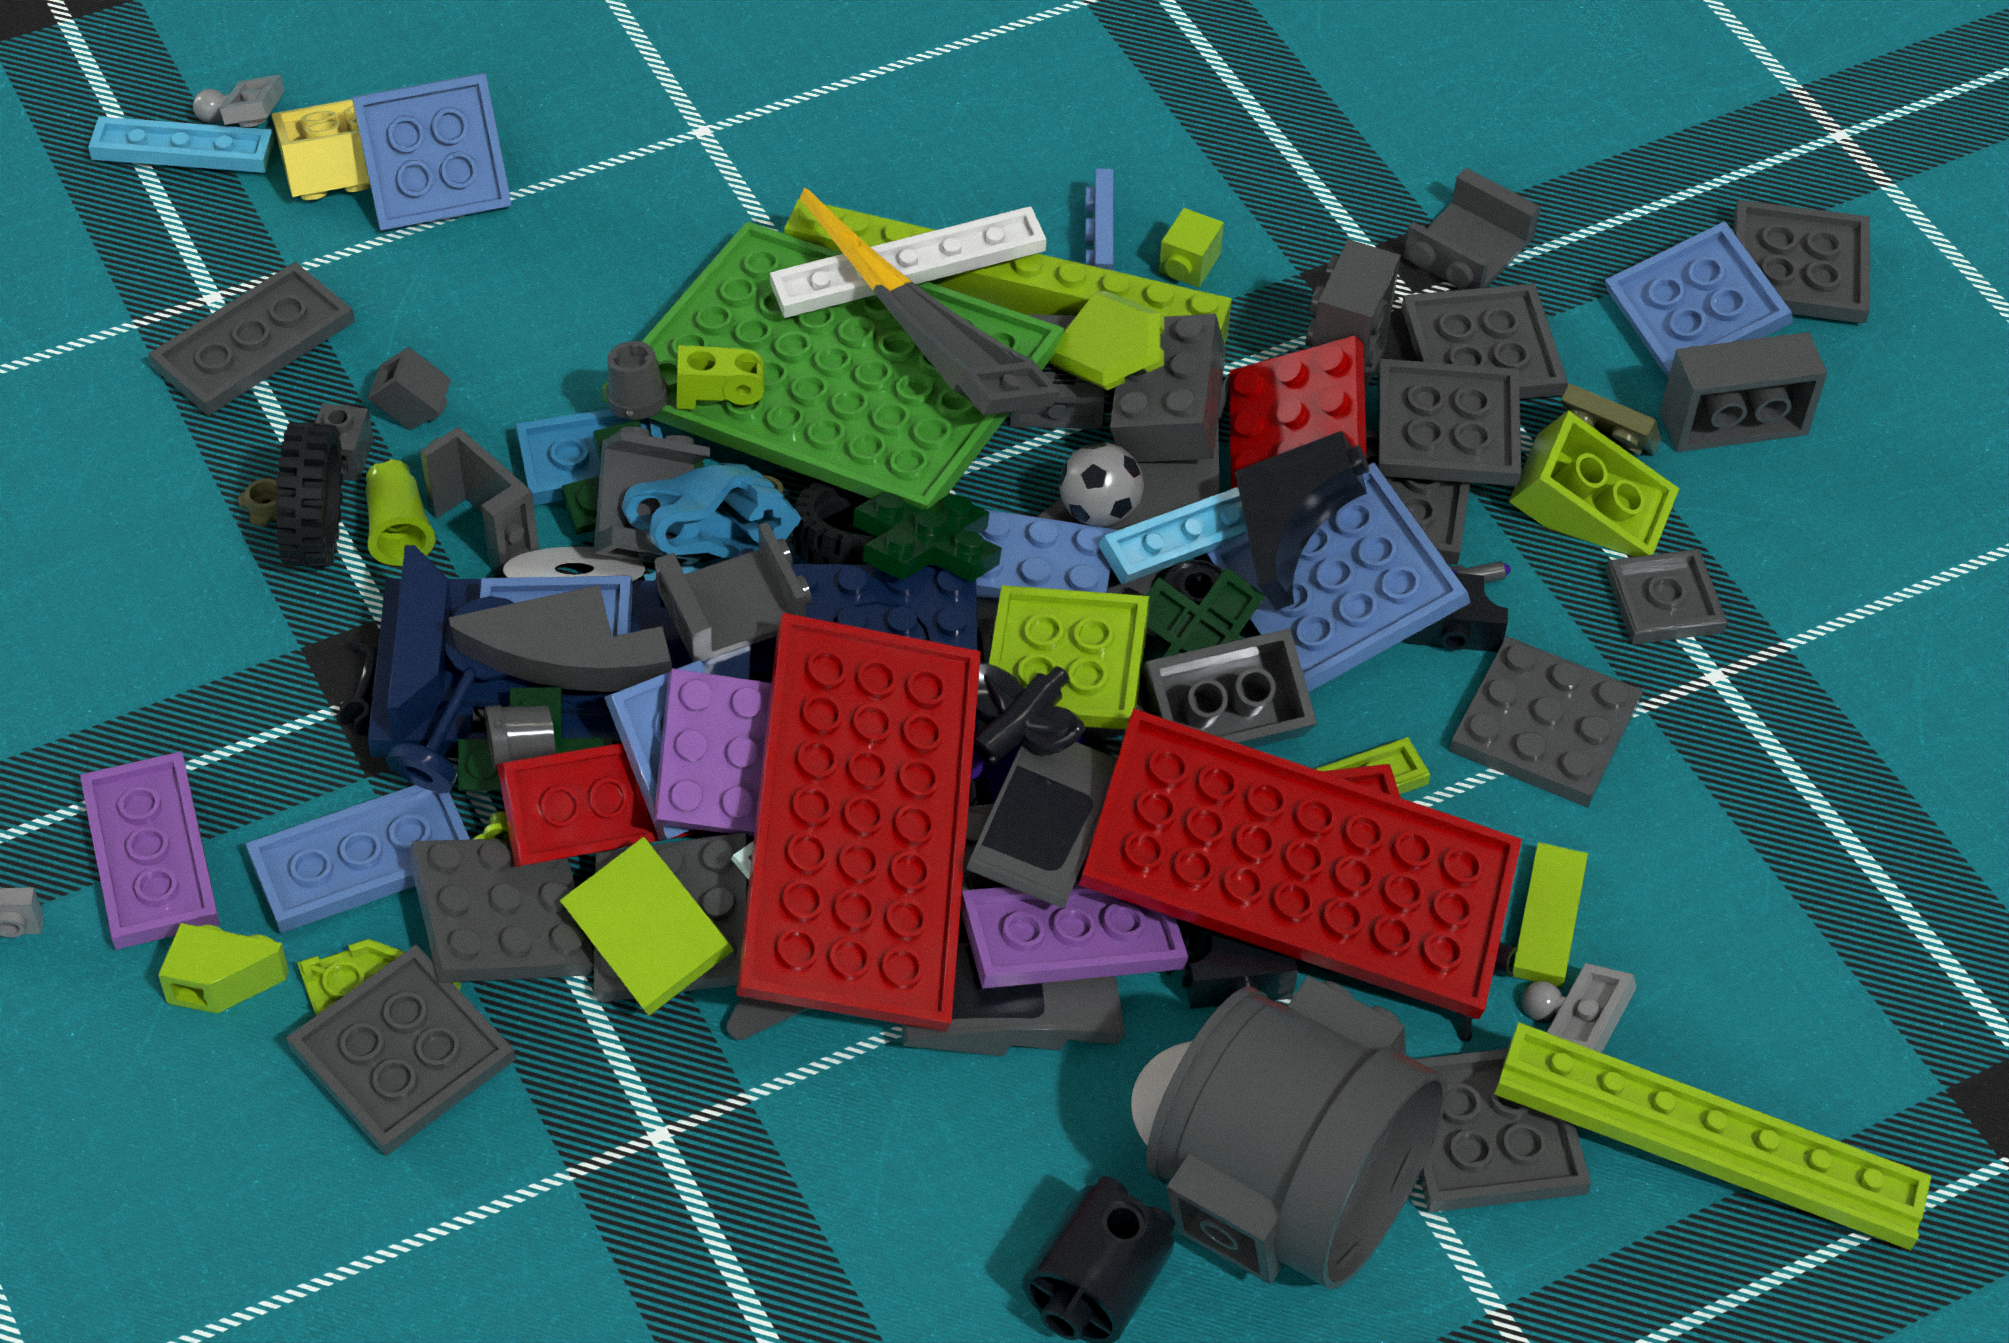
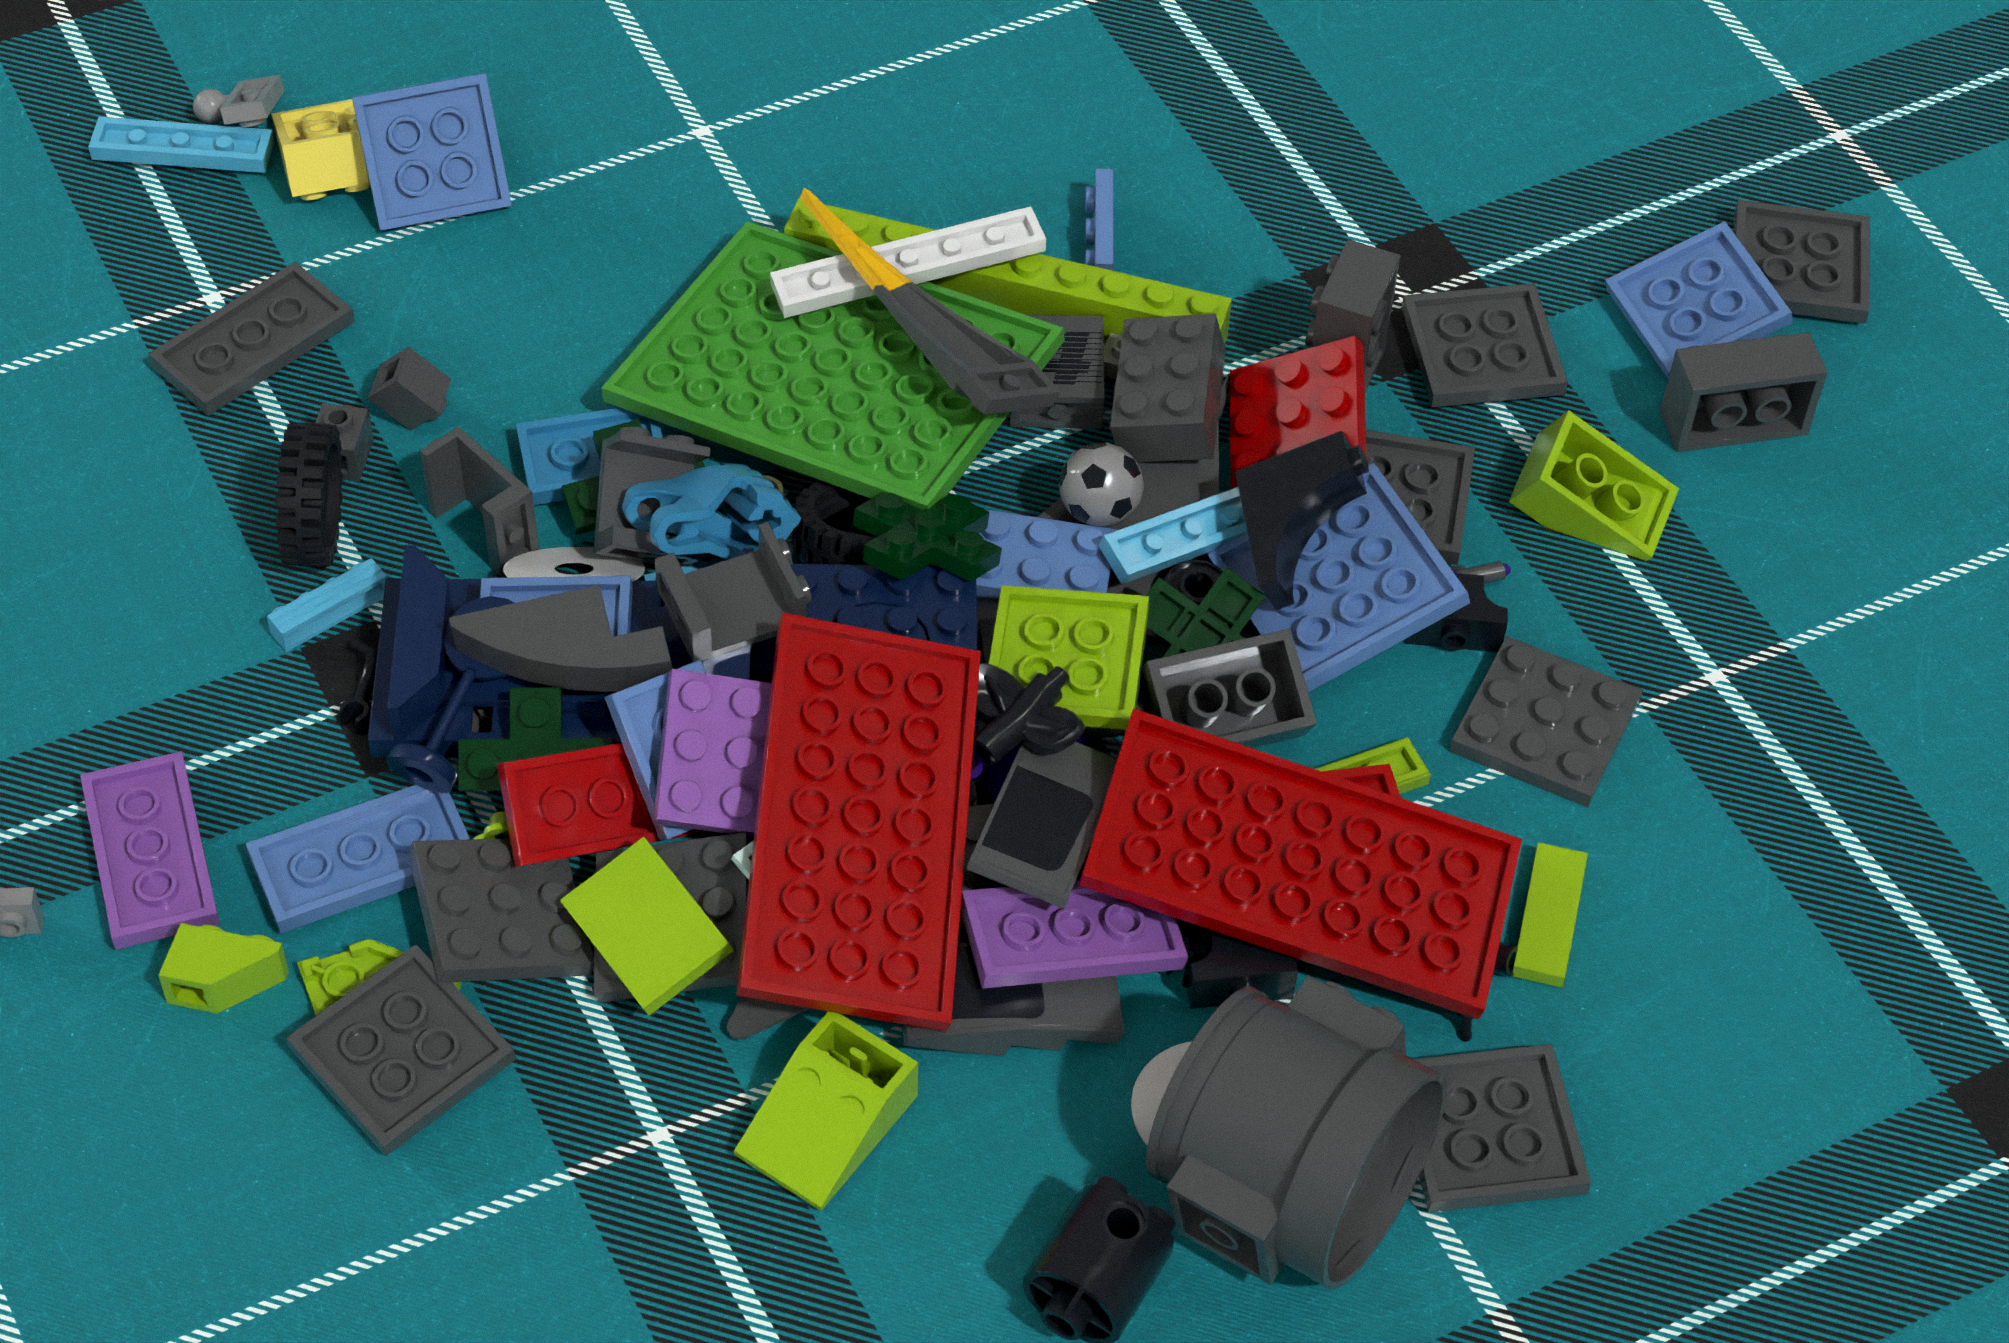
(260, 501): olive plate -> none
(327, 605): none -> medium azure piece
(395, 513): lime plant -> none
(518, 732): dark grey piece -> none
(635, 381): dark grey piece -> none
(718, 375): lime leg -> none
(829, 1109): none -> lime slope
(1110, 341): lime tile -> none
(1191, 247): lime brick -> none
(1449, 422): dark grey plate -> none
(1474, 234): dark grey panel -> none
(1589, 1009): light grey plate -> none
(1628, 427): olive plate -> none
(1665, 596): dark grey tile -> none
(1714, 1136): lime plate -> none

